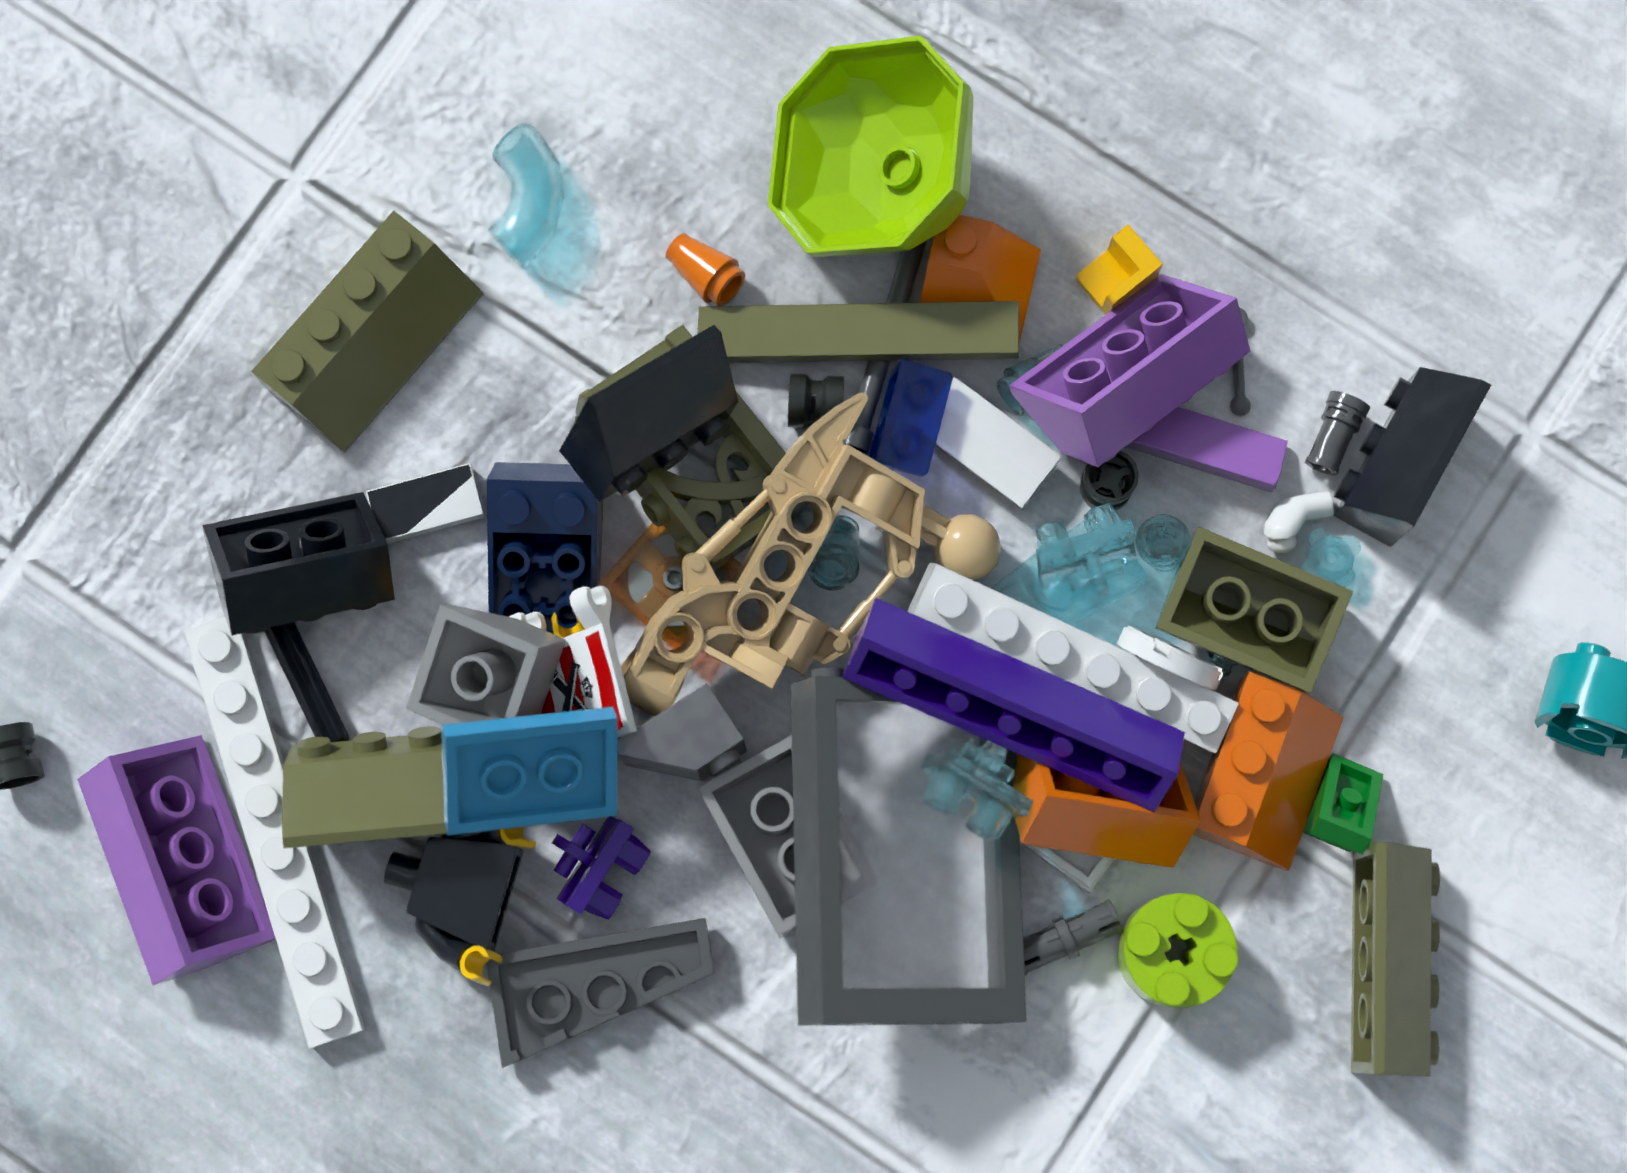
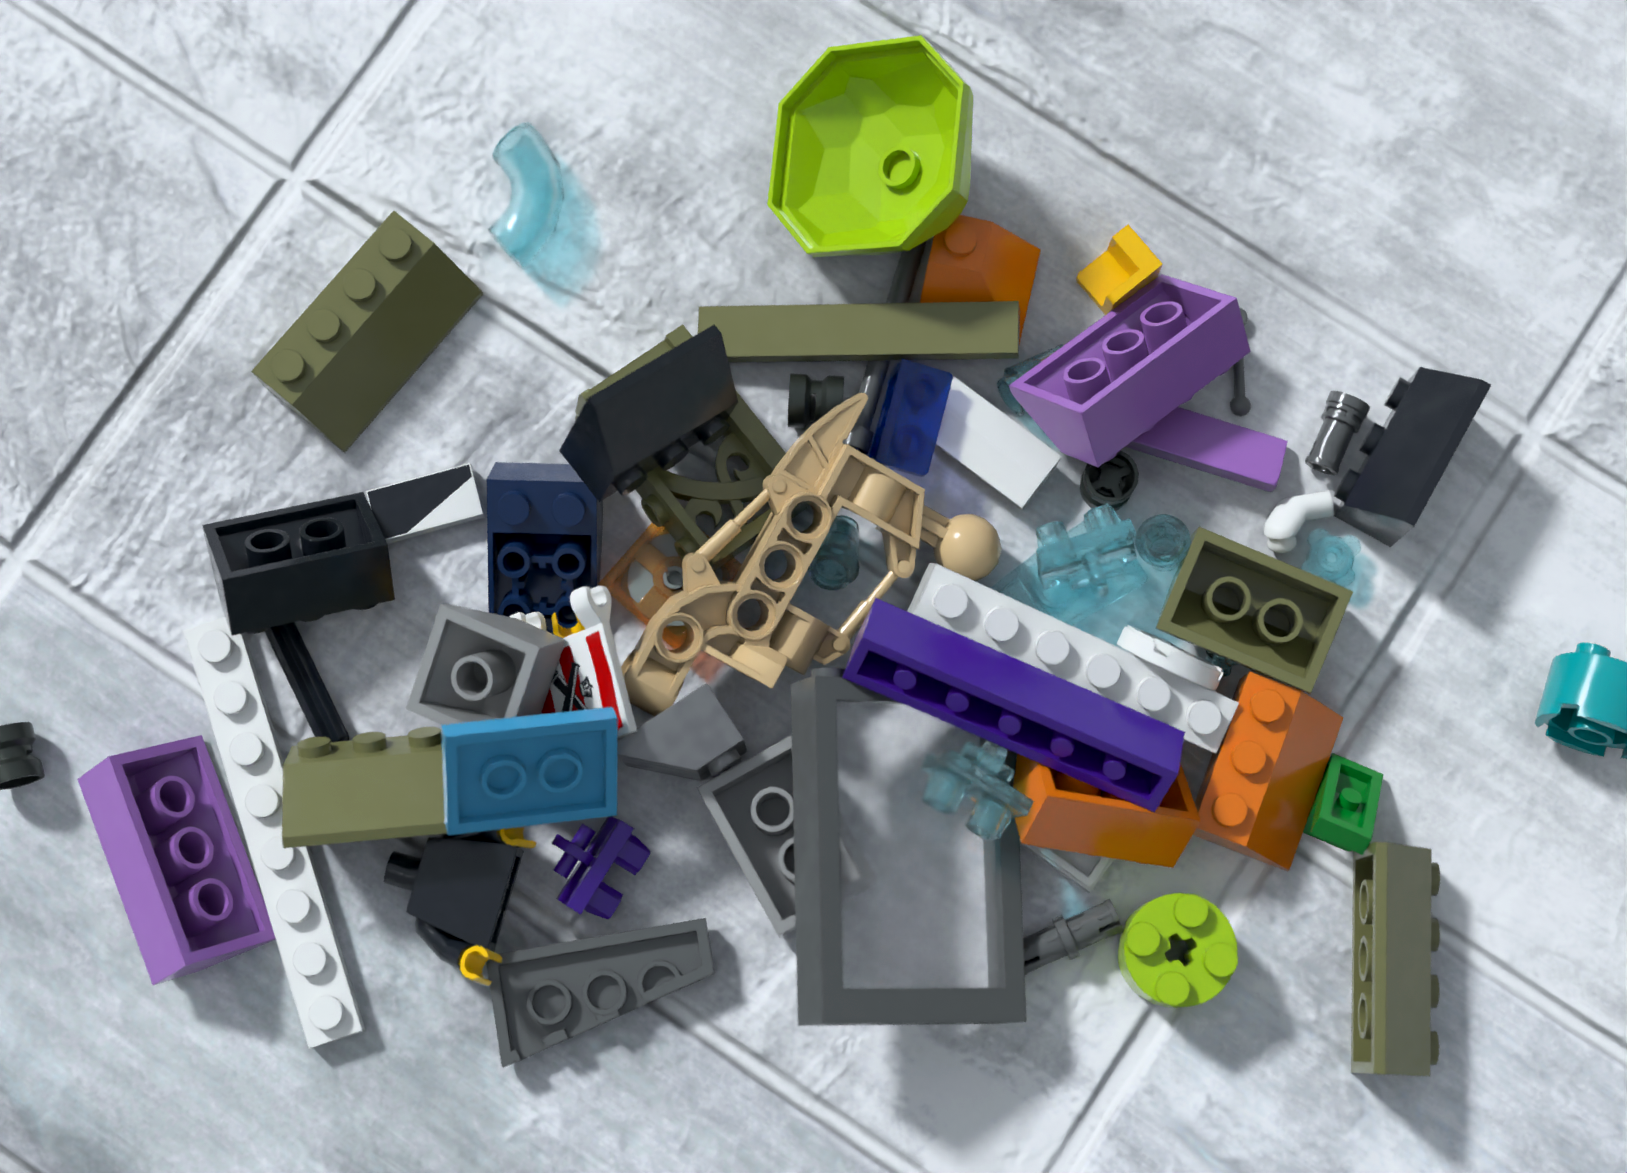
(707, 270): orange cone -> none

